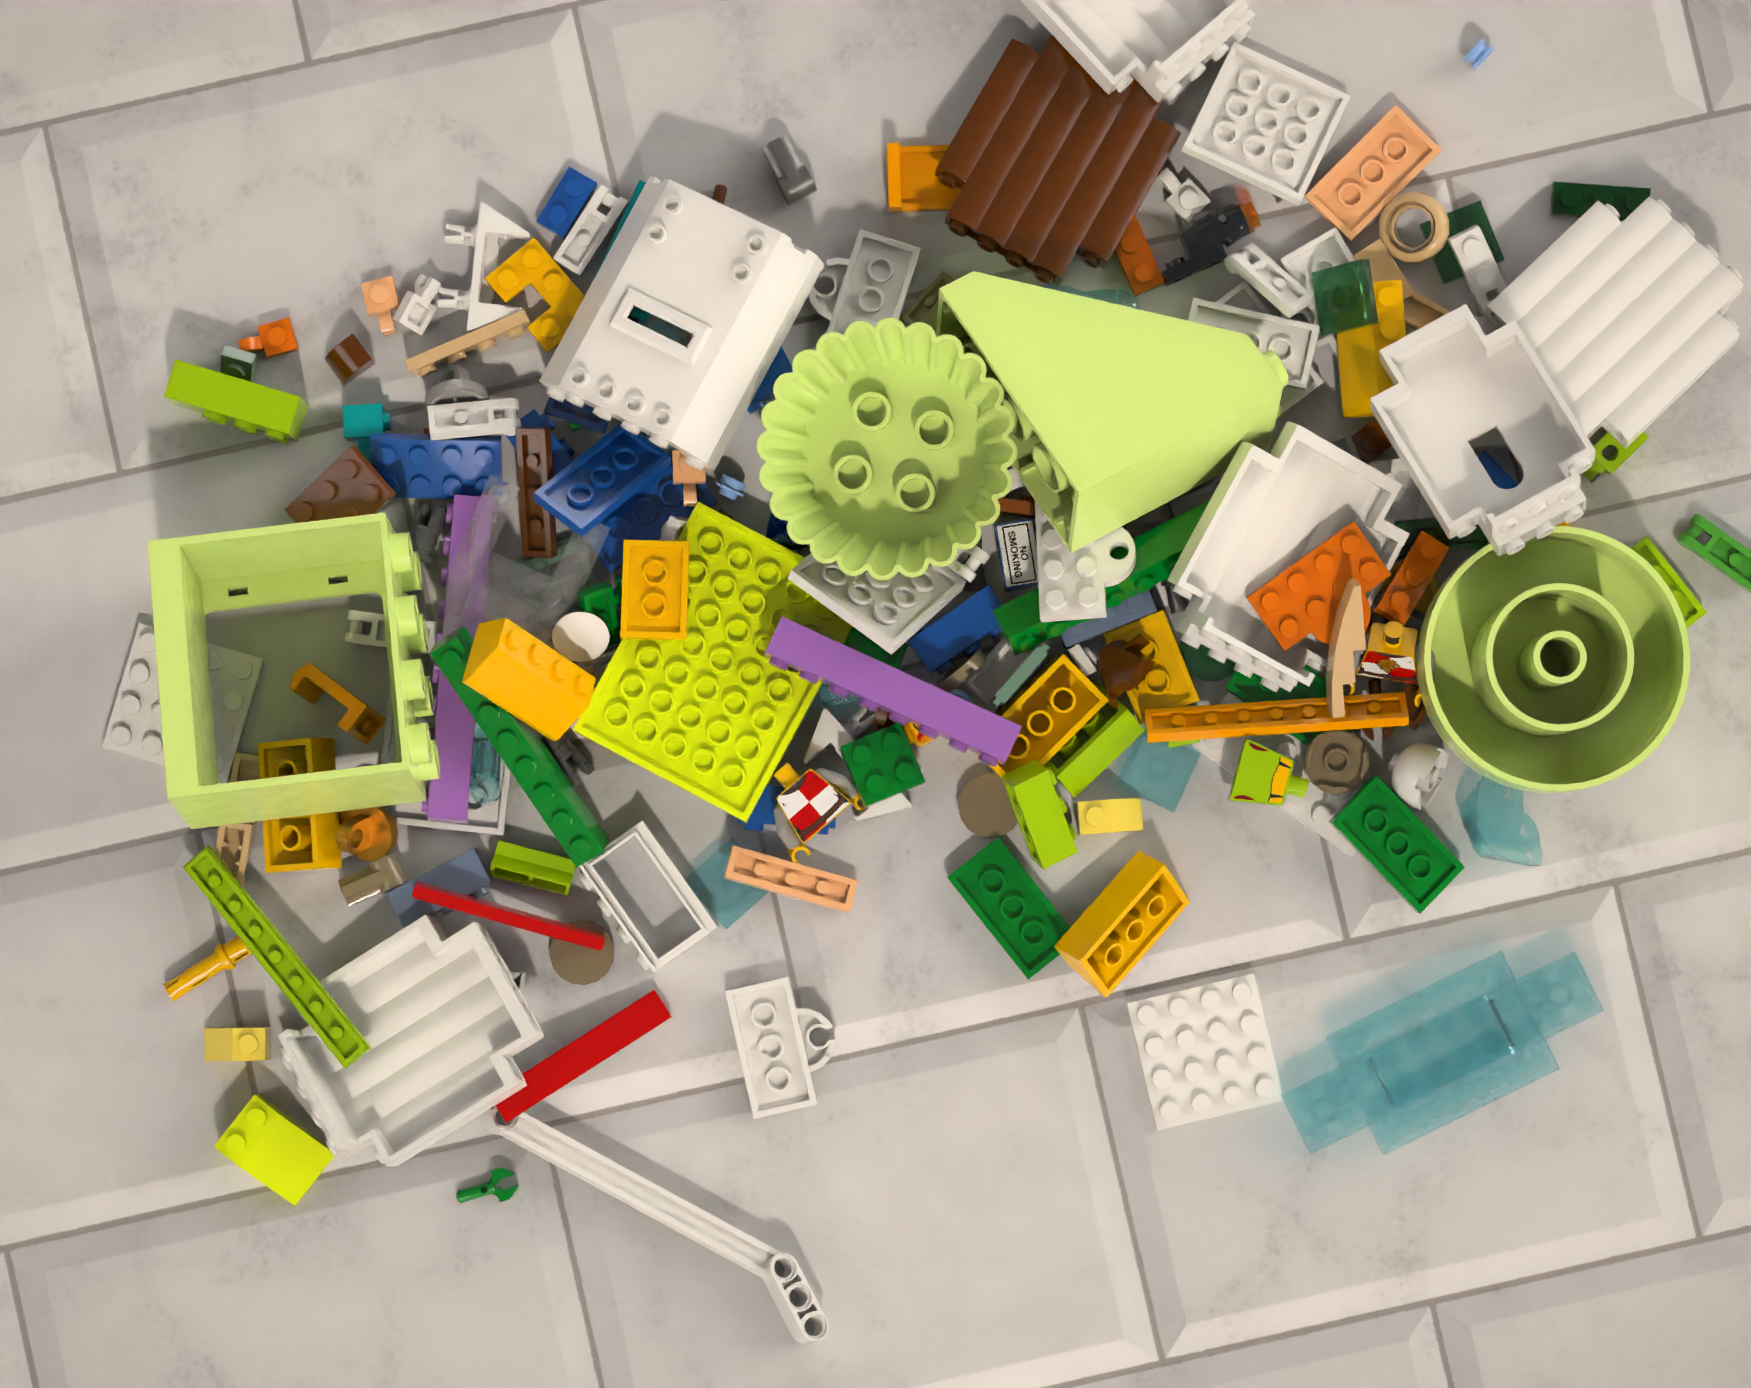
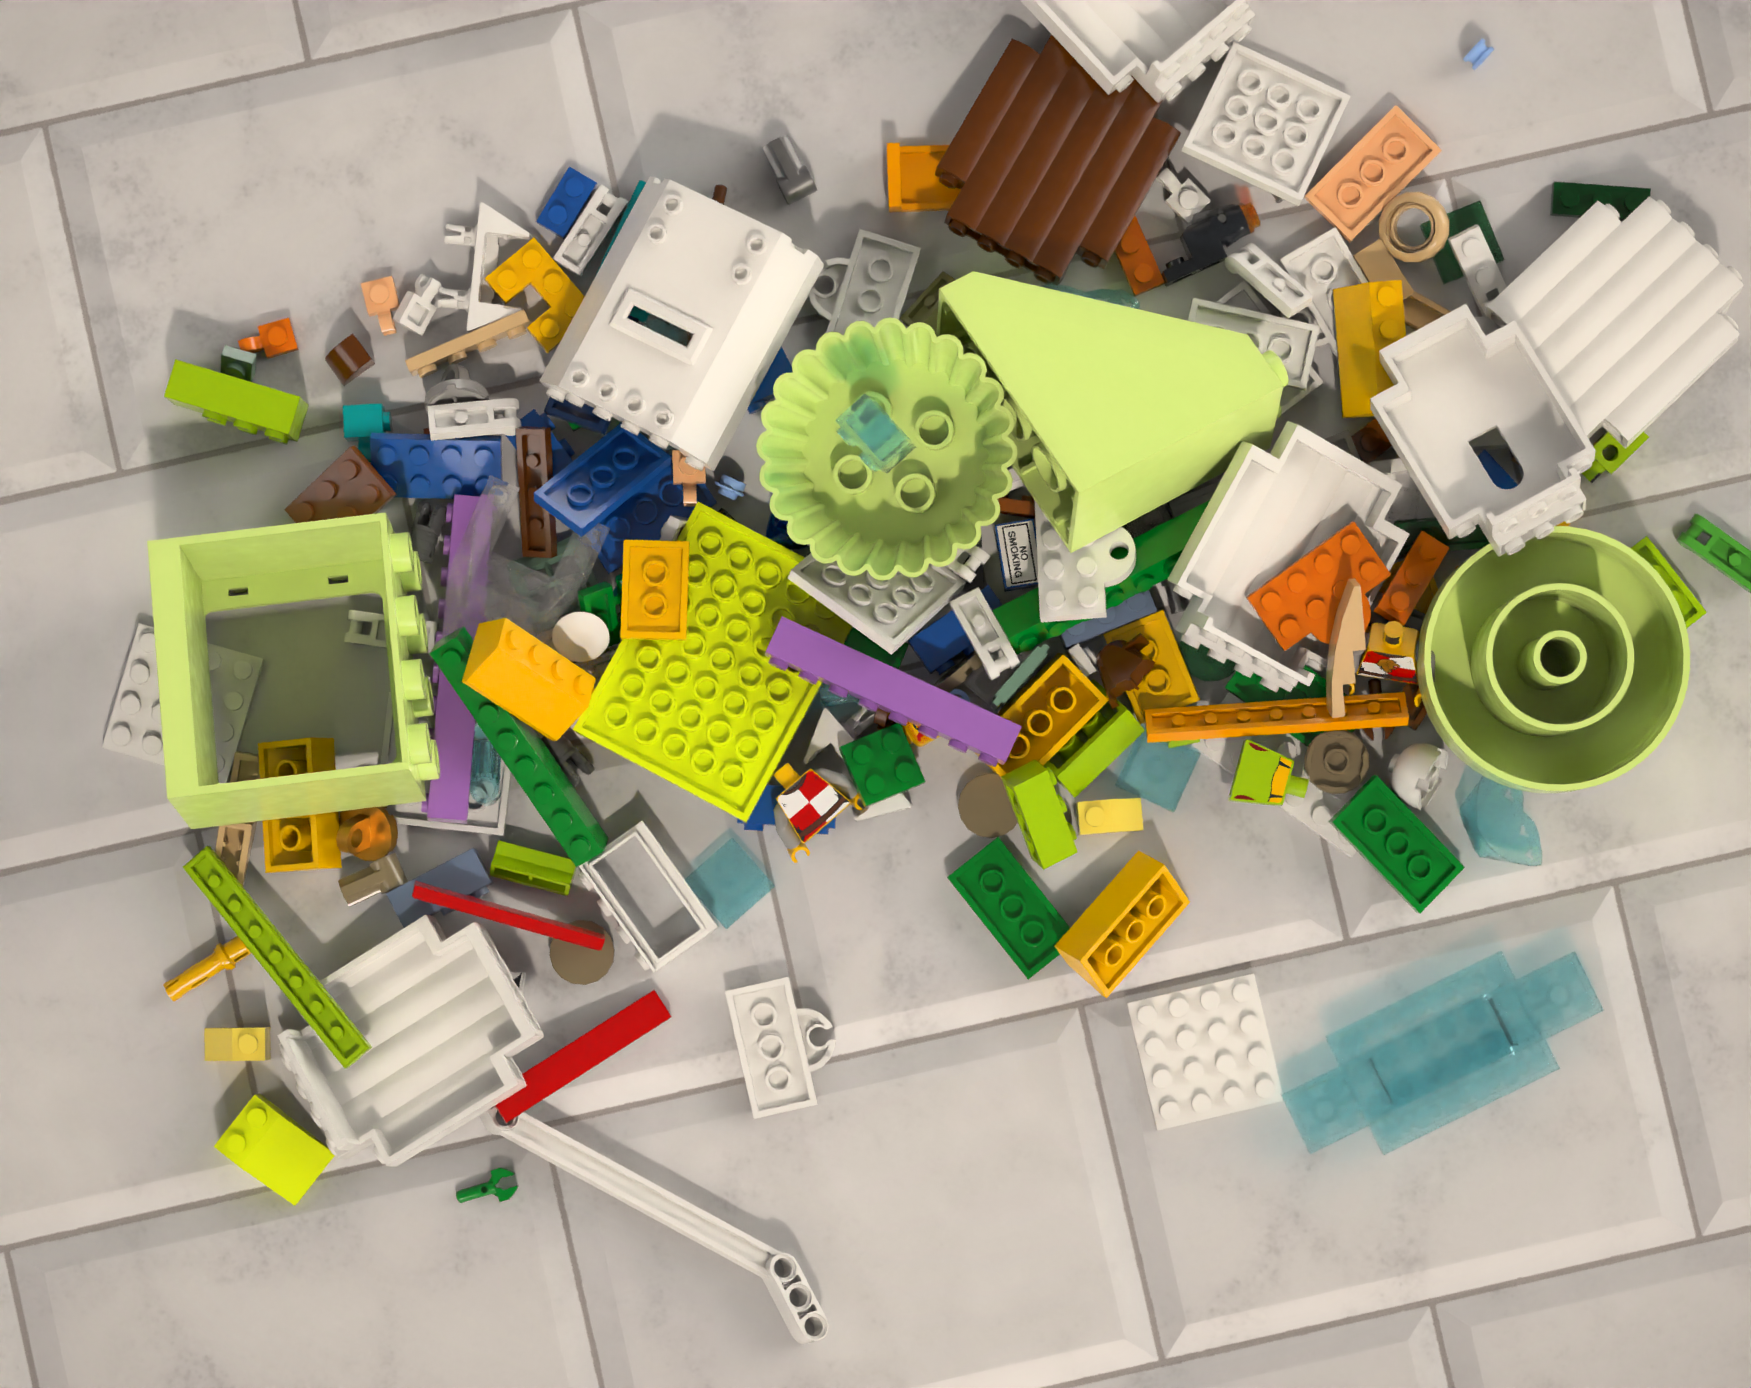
(358, 721): light orange panel -> none
(790, 879): light nougat plate -> none
(875, 434): none -> clear light blue brick
(984, 632): none -> white plate
(1344, 297): clear green tile -> none

